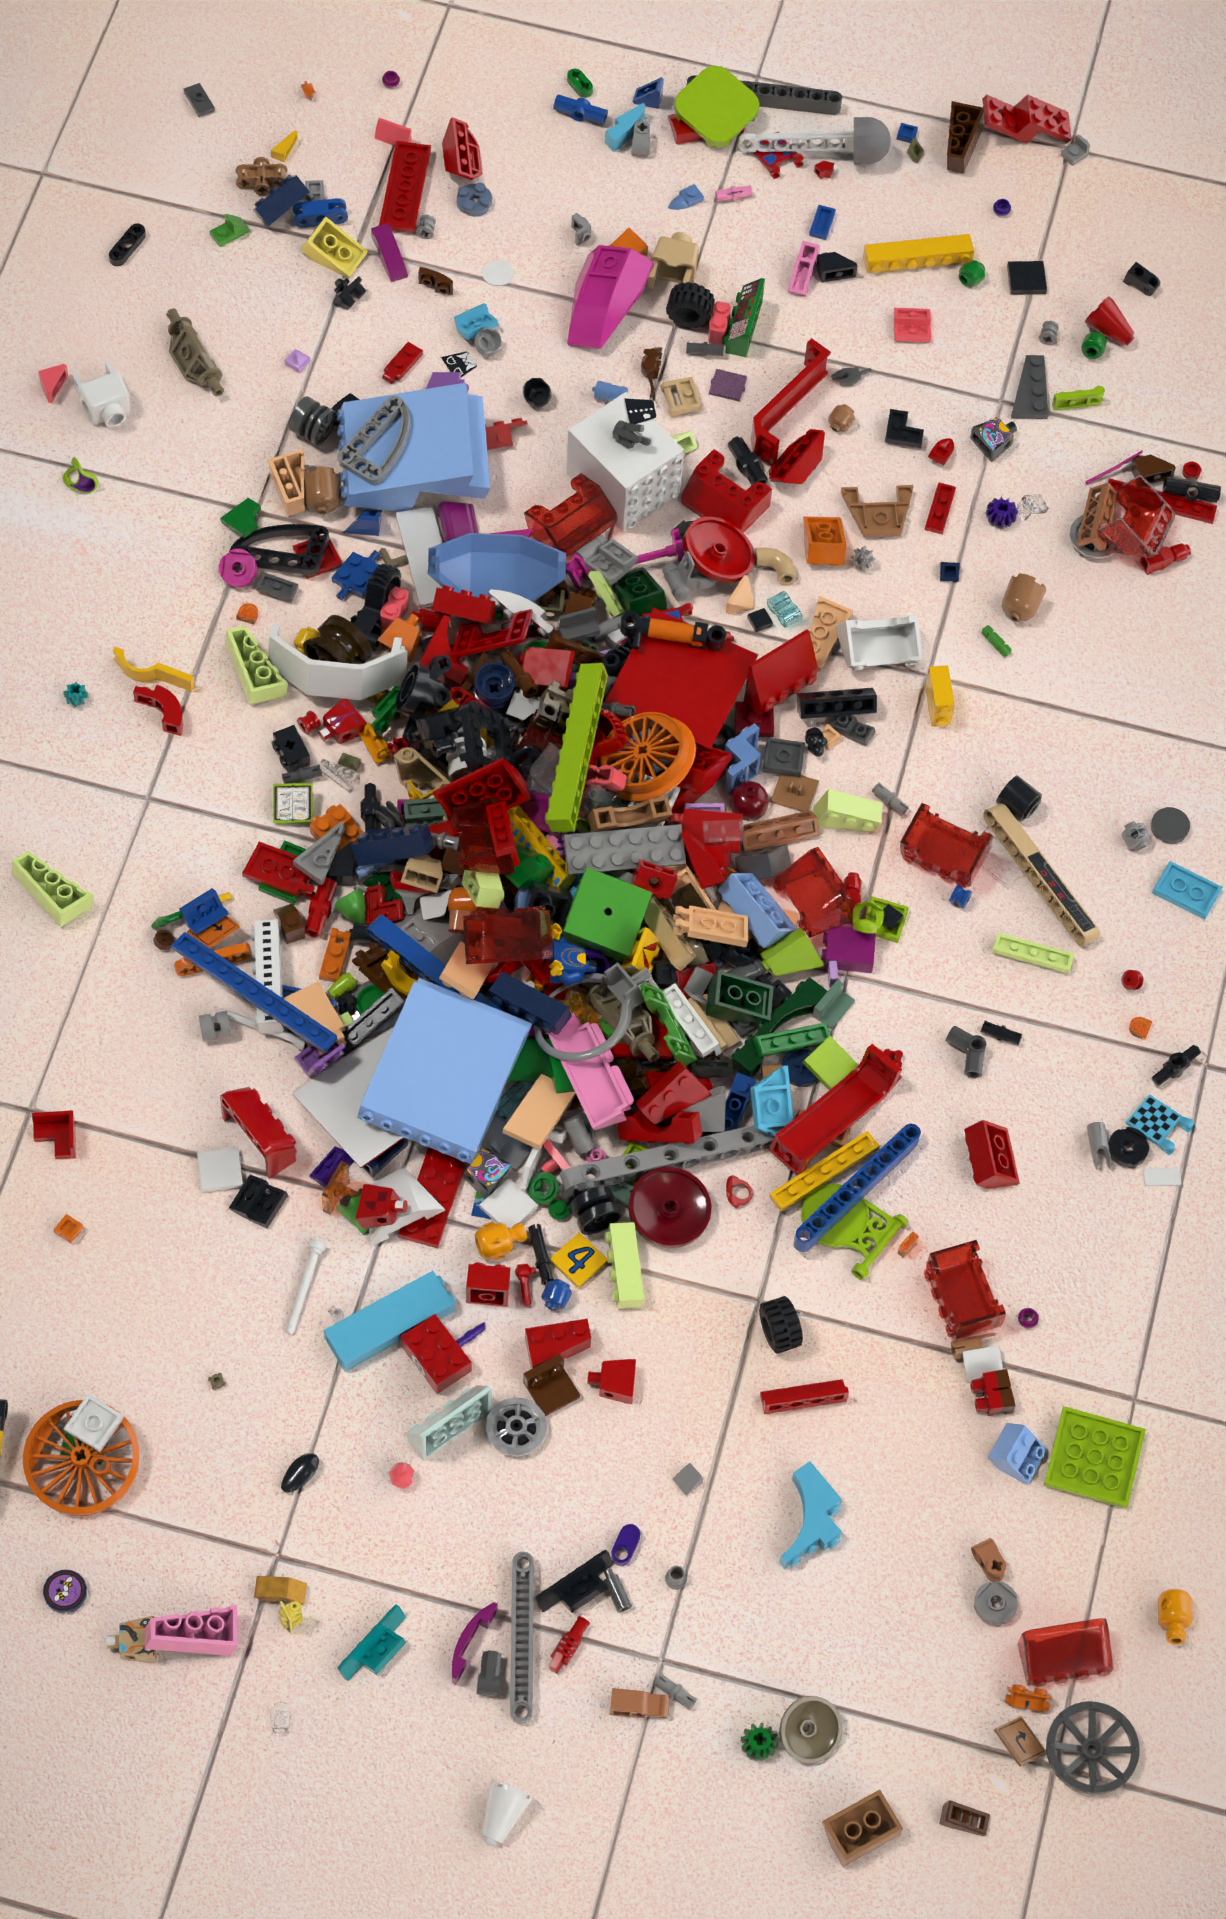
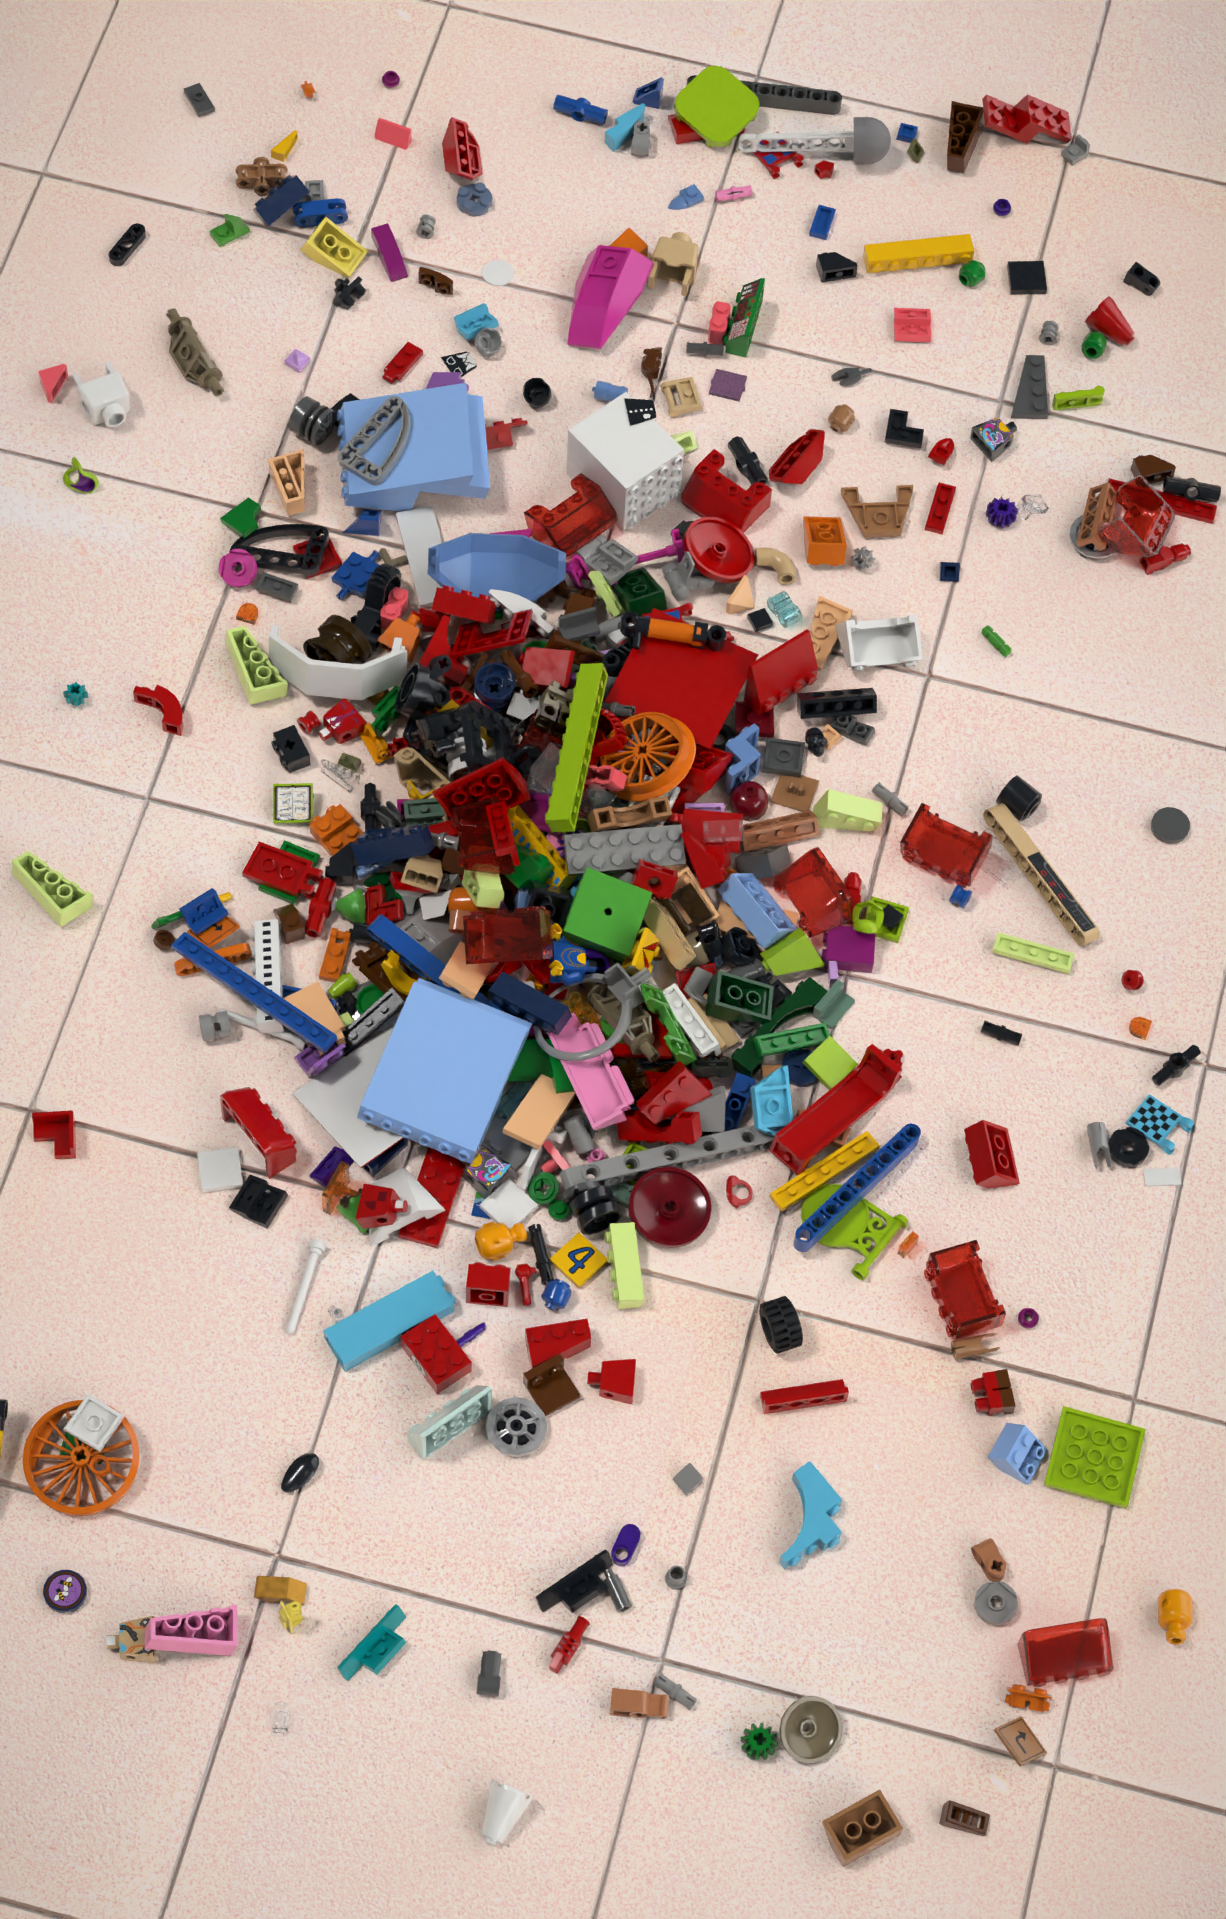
(68, 1228): orange plate -> none
(158, 671): yellow piece -> none
(216, 1381): dark tan piece -> none
(302, 774): dark grey pin -> none
(303, 635): yellow head -> none
(319, 856): light grey wing -> none
(322, 490): medium nougat cylinder -> none
(401, 1475): coral rock -> none
(405, 186): red plate -> none
(456, 519): magenta piece -> none
(482, 1619): magenta slope -> none
(522, 1638): light grey gear -> none
(556, 611): olive bracket -> none
(582, 81): green beam -> none
(582, 228): light grey bracket -> none
(629, 433): dark grey rock -> none
(664, 975): black brick -> none
(690, 305): black tyre -> none
(711, 925): light nougat tile -> none
(763, 442): red panel -> none
(804, 268): bright pink slope -> none
(939, 695): yellow brick -> none
(974, 1057): dark grey piece -> none
(981, 1361): white sticker -> none
(1022, 597): medium nougat cylinder -> none
(1094, 1743): dark grey wheel -> none
(1130, 459): dark pink piece -> none
(1136, 835): light grey head -> none
(1187, 890): medium azure tile -> none
(1191, 470): red tile -> none

